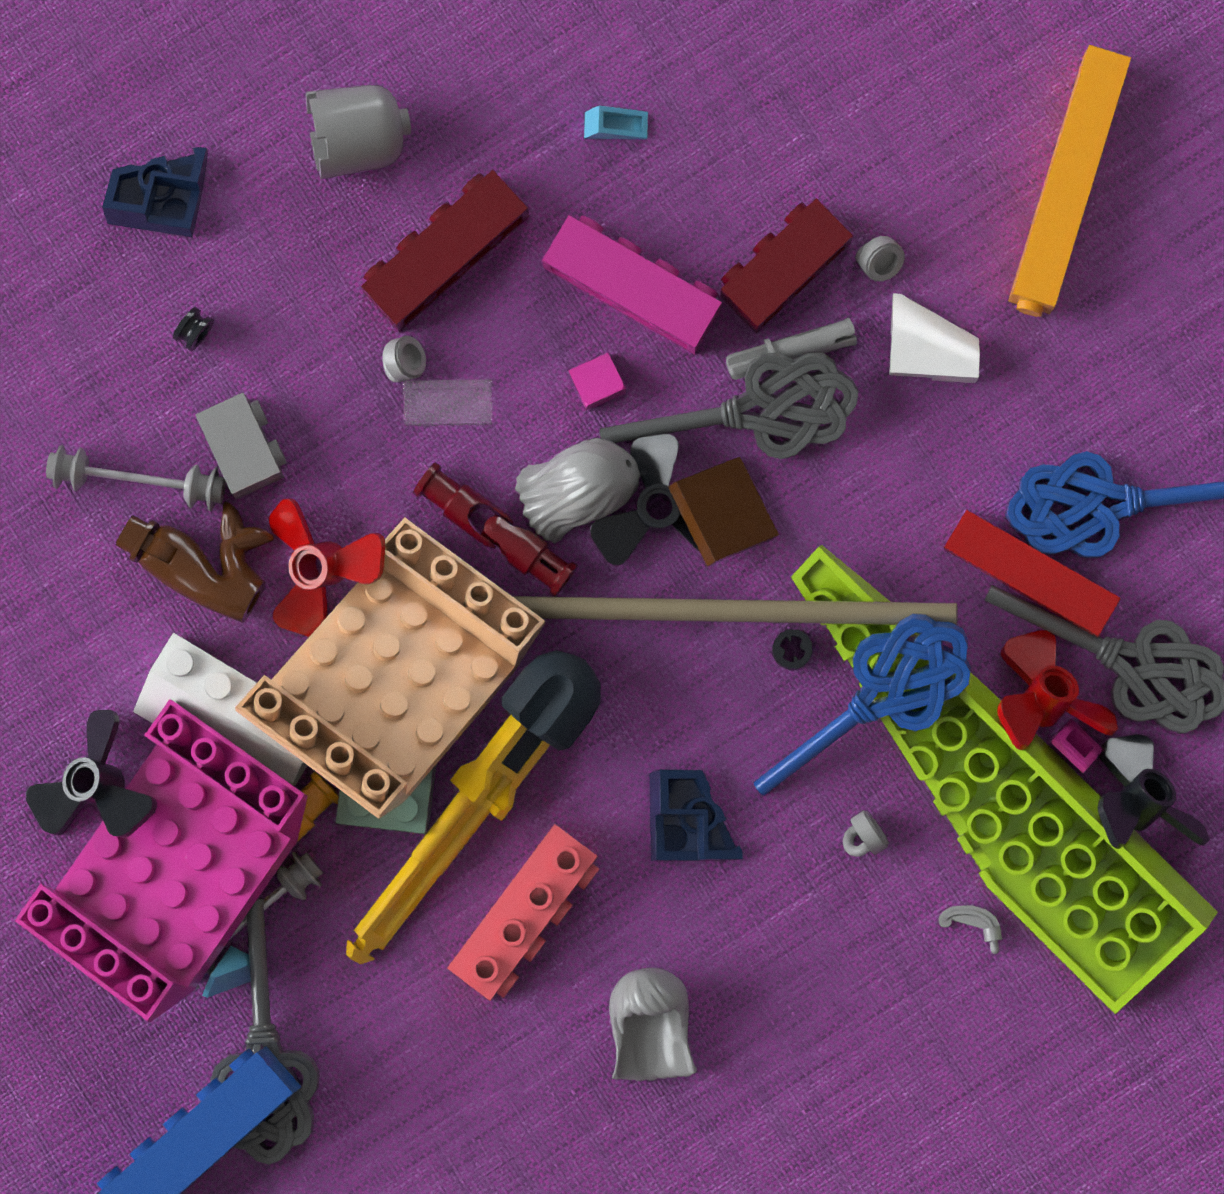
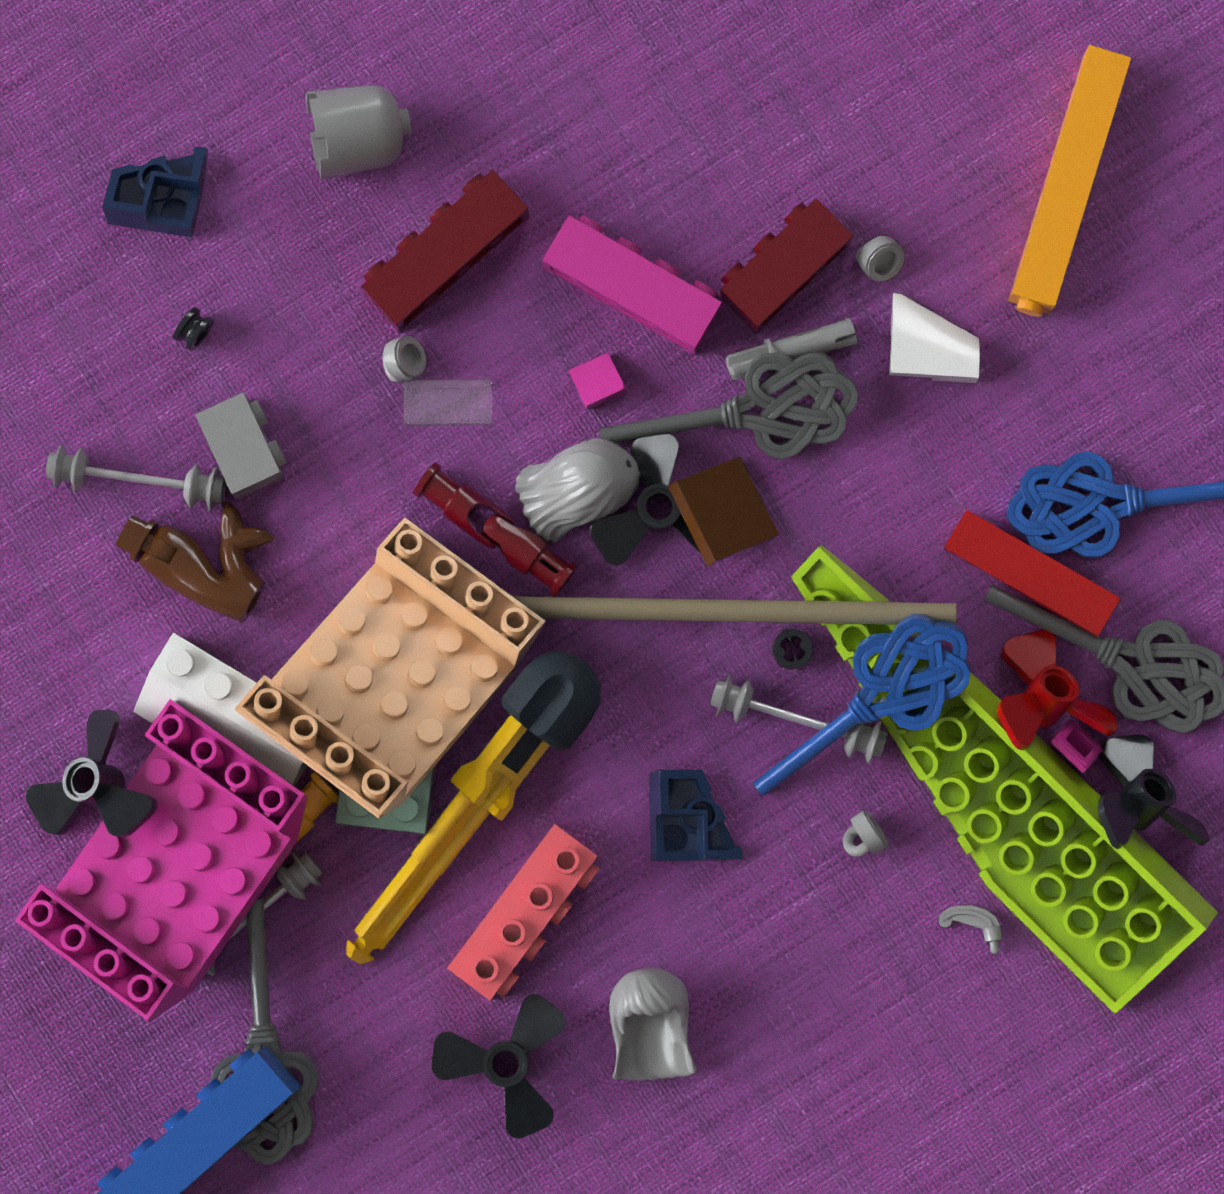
(229, 973): medium azure piece -> none
(306, 602): red piece -> none
(524, 1106): none -> black piece
(615, 123): medium azure piece -> none
(738, 700): none -> light grey axle

